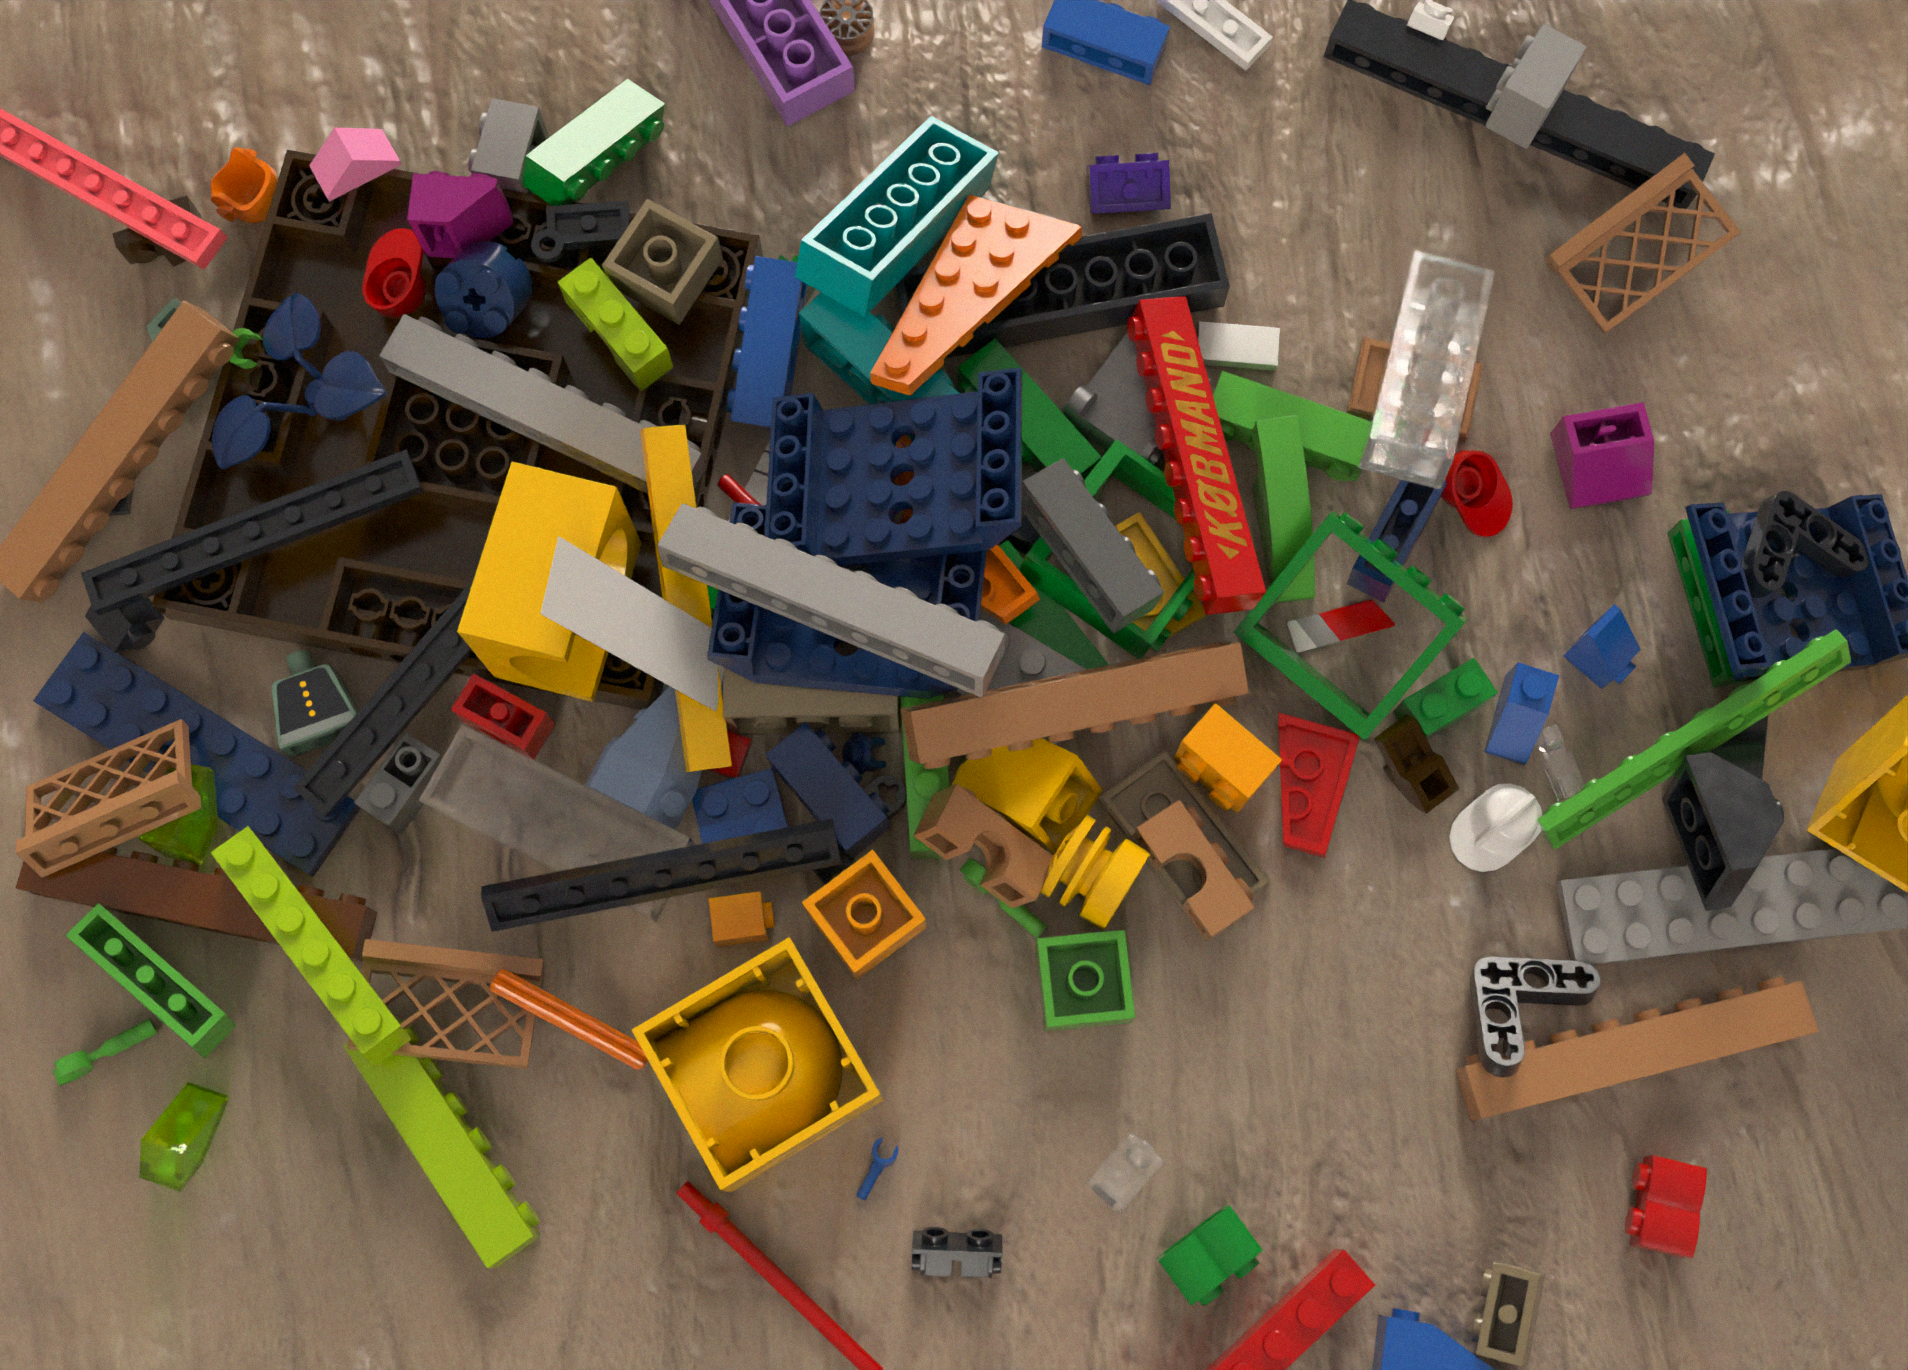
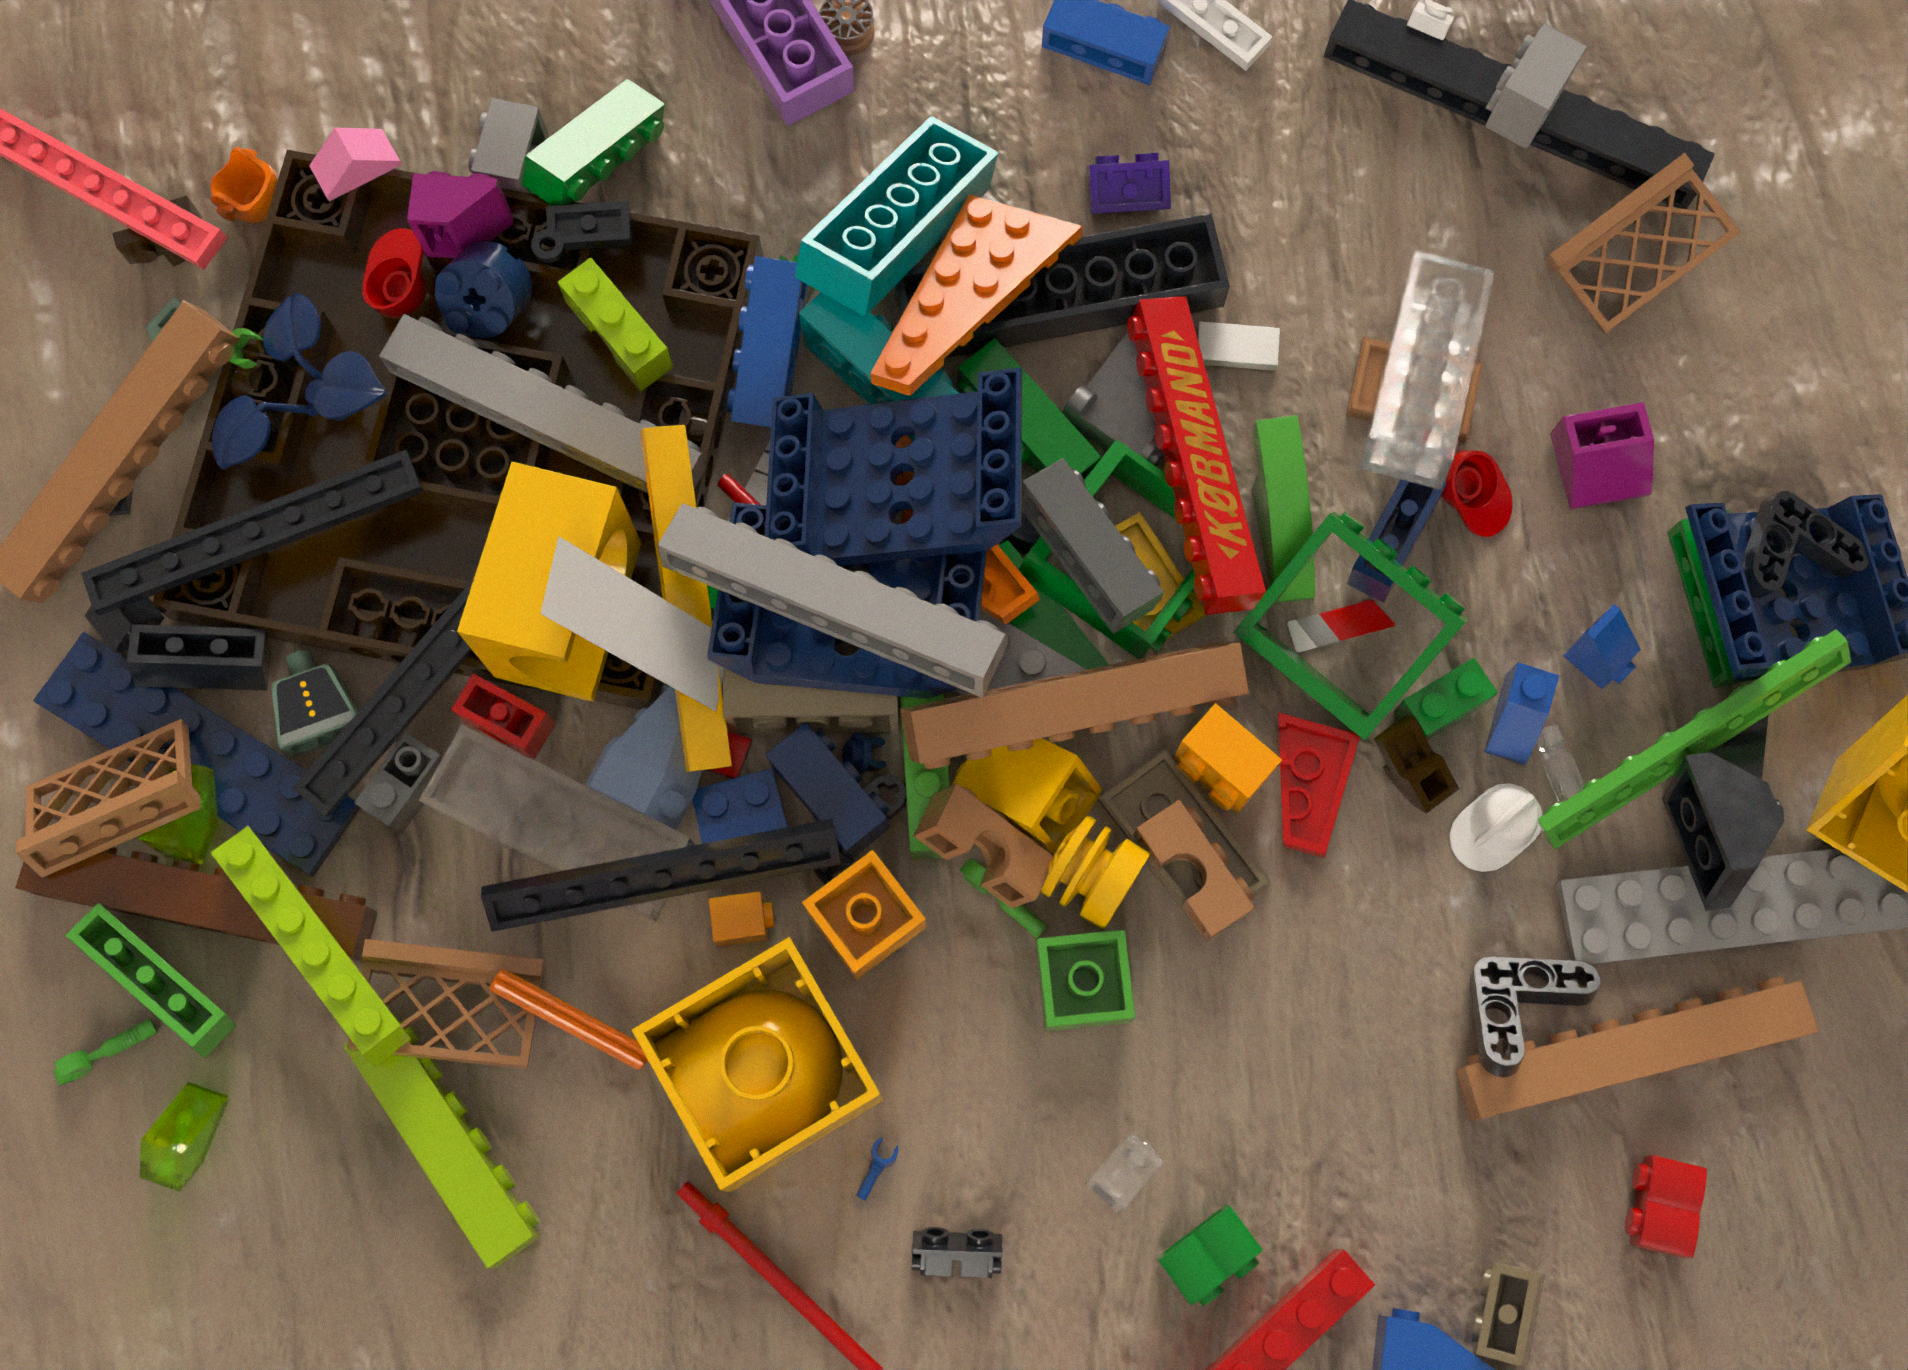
(199, 657): none -> black brick
(663, 261): dark tan brick -> none
(1329, 436): bright green brick -> none

